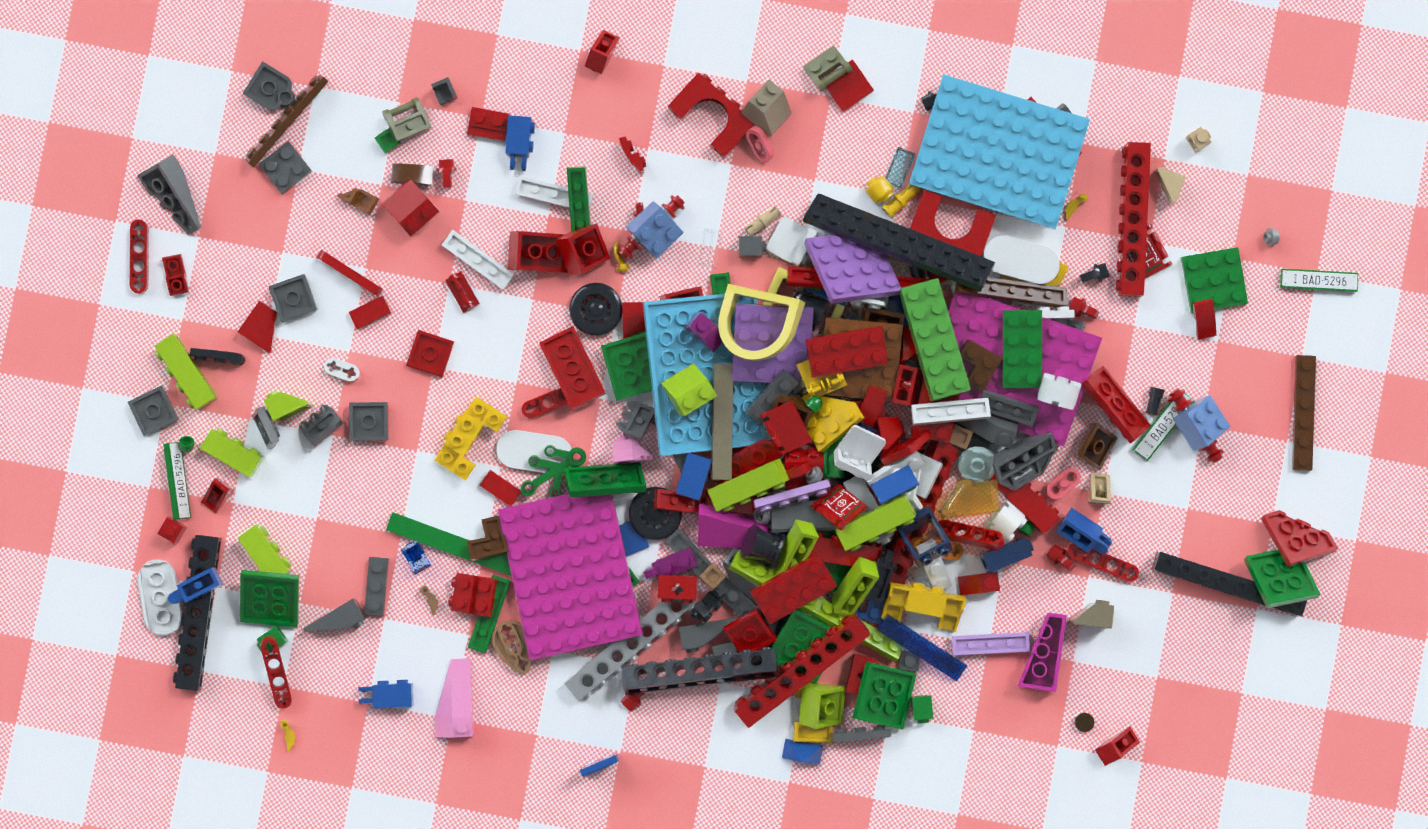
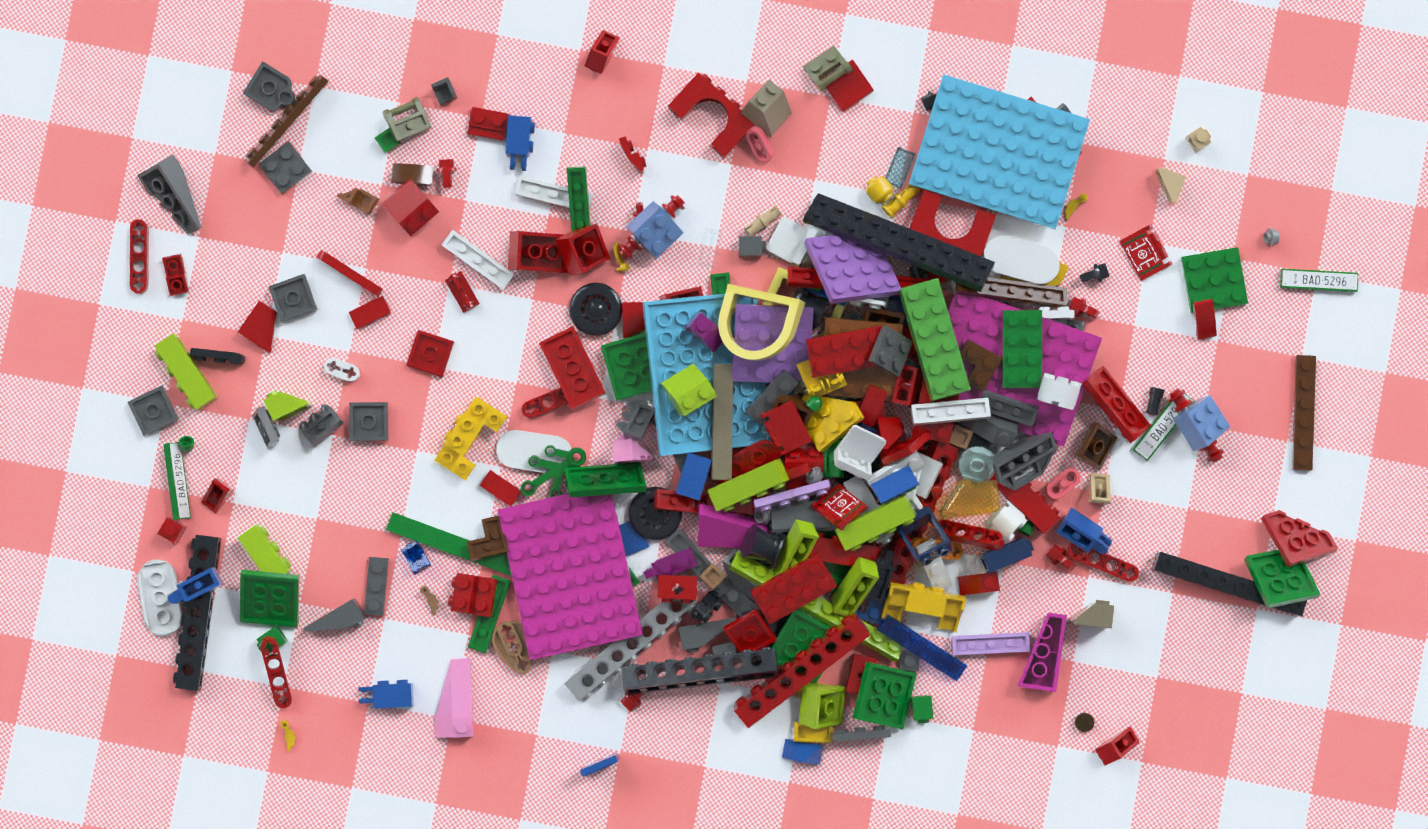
(232, 452): lime brick -> none
(890, 351): none -> dark grey plate
(1142, 152): red brick -> none

